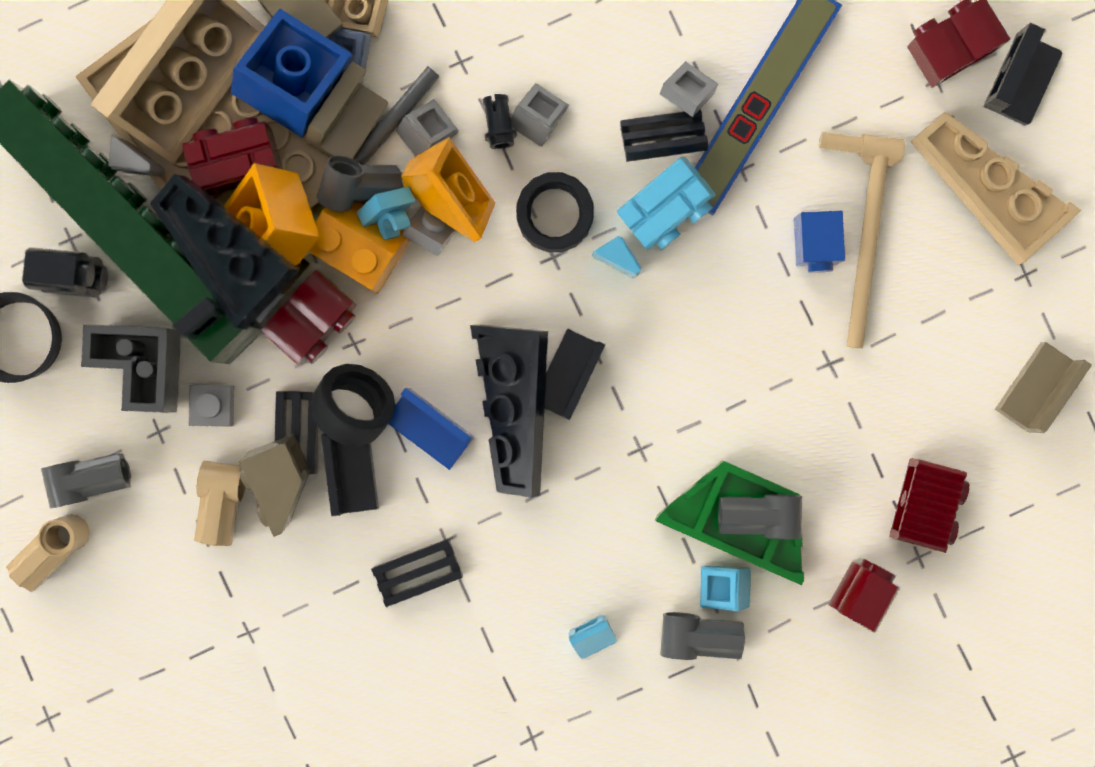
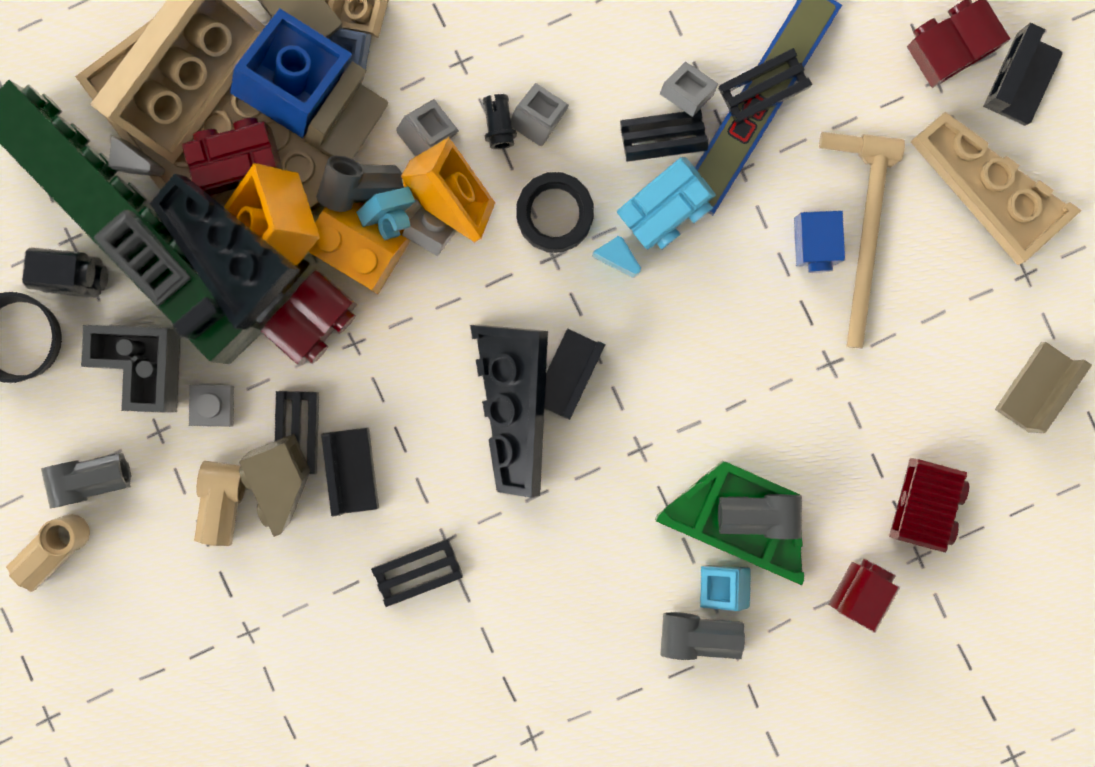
(121, 226): none -> dark grey slope
(339, 425): black tyre -> none
(396, 114): dark grey bar -> none
(429, 428): blue panel -> none
(592, 637): medium azure slope -> none
(796, 70): none -> black tile

